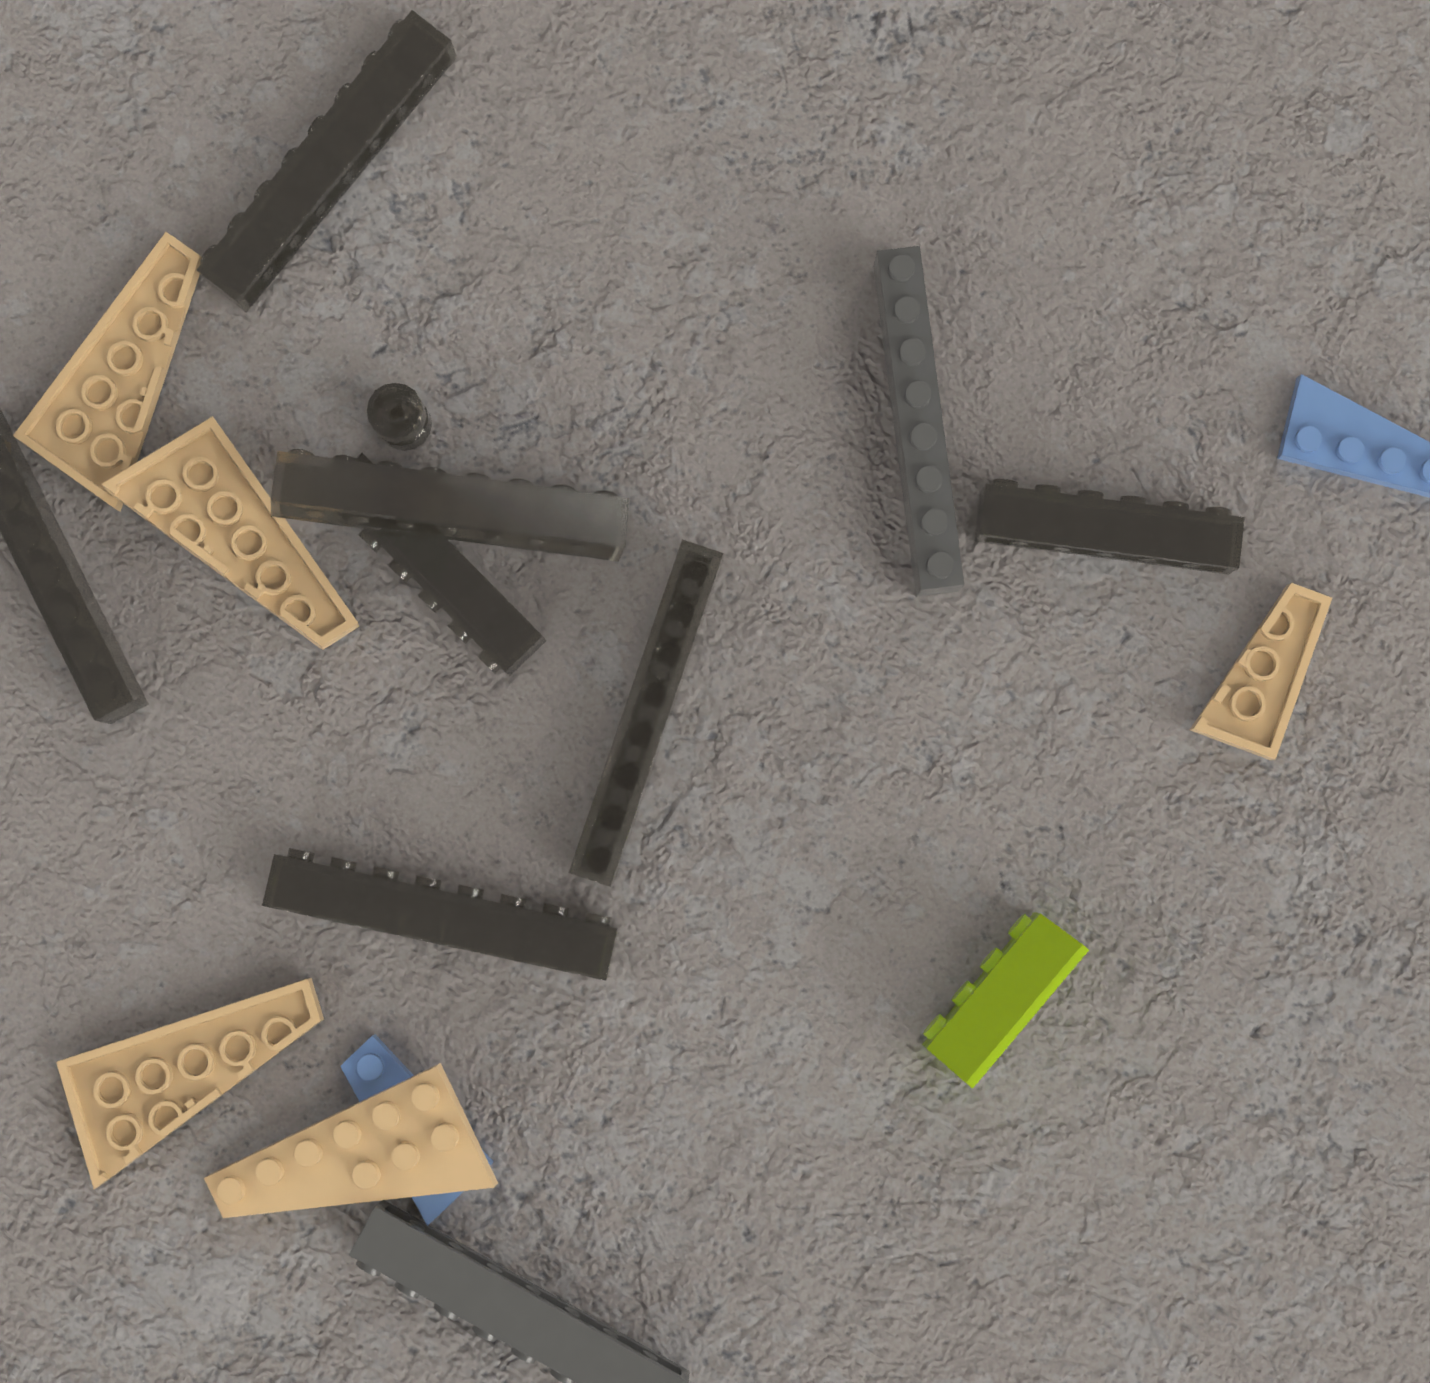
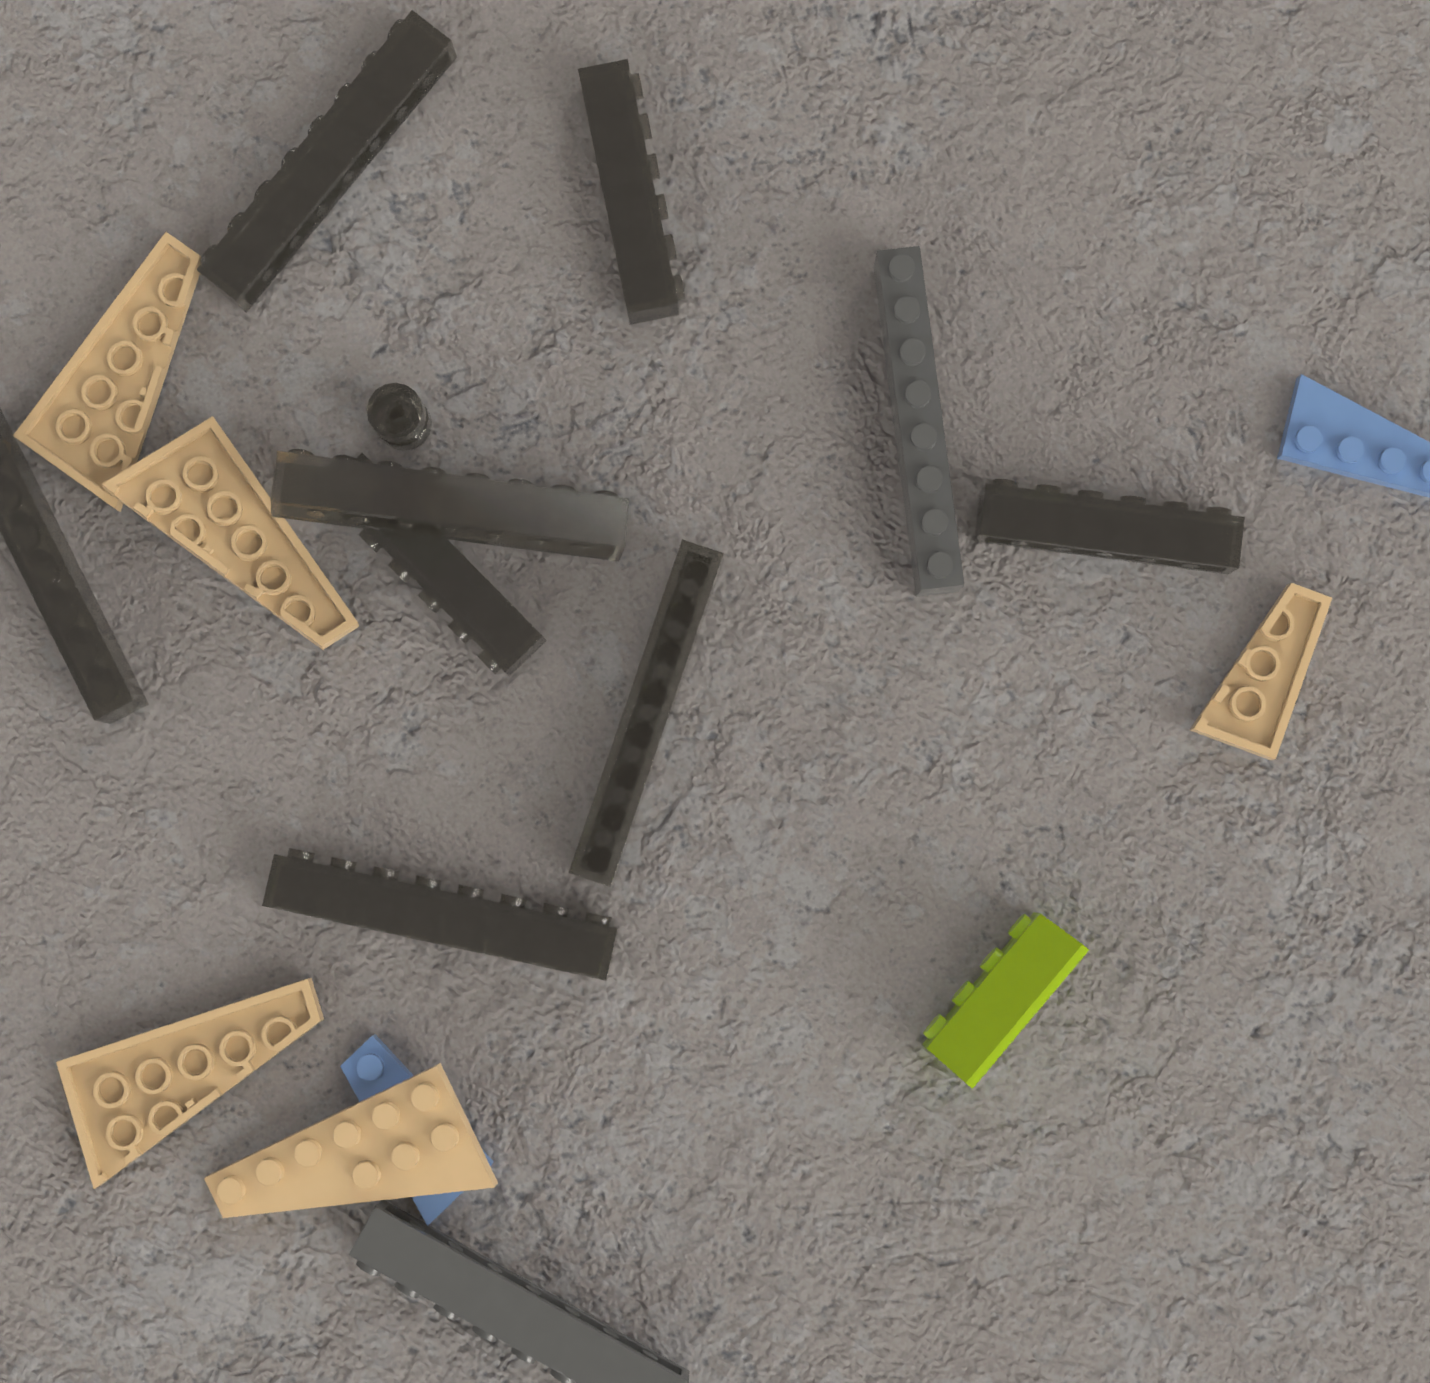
(629, 191): none -> clear smoke brick

